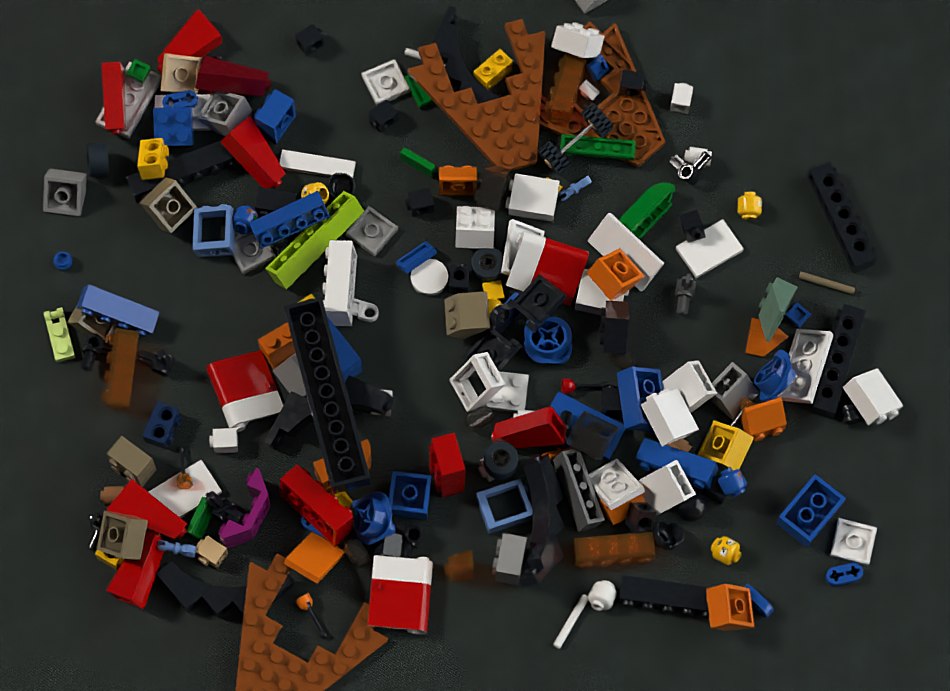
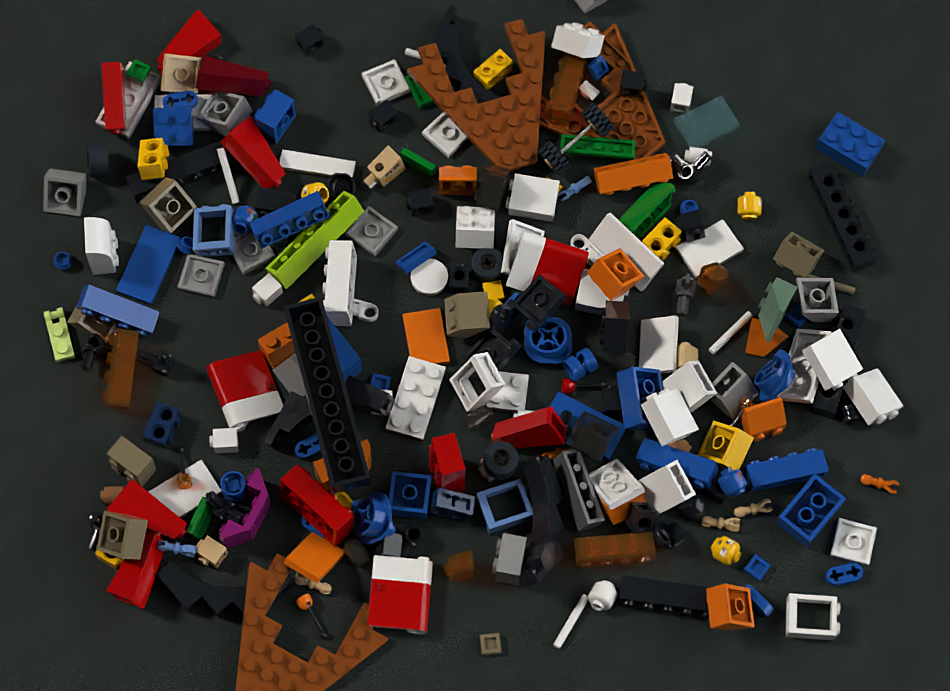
(100, 246): none -> white brick
(148, 265): none -> blue tile
(185, 245): none -> blue plate
(201, 275): none -> light grey tile
(228, 175): none -> white piece
(234, 486): none -> blue wheel
(267, 290): none -> white brick
(306, 443): none -> blue beam
(323, 587): none -> tan piece
(380, 381): none -> blue tile
(384, 168): none -> tan torso
(415, 398): none -> white plate
(426, 336): none -> orange tile
(445, 135): none -> white tile
(451, 504): none -> dark blue brick
(490, 644): none -> dark tan tile
(581, 364): none -> blue wheel
(594, 252): none -> white piece
(633, 173): none -> orange brick
(656, 238): none -> yellow brick
(659, 343): none -> white tile
(685, 353): none -> tan brick
(688, 205): none -> blue plate
(706, 122): none -> clear light blue tile
(712, 277): none -> clear orange slope
(731, 524): none -> tan piece
(733, 330): none -> white piece
(753, 508): none -> tan piece
(757, 567): none -> blue tile
(785, 470): none -> blue brick
(791, 617): none -> white window
(798, 255): none -> dark tan brick
(817, 299): none -> light grey slope
(832, 360): none -> white brick
(850, 144): none -> blue brick
(880, 483): none -> orange piece

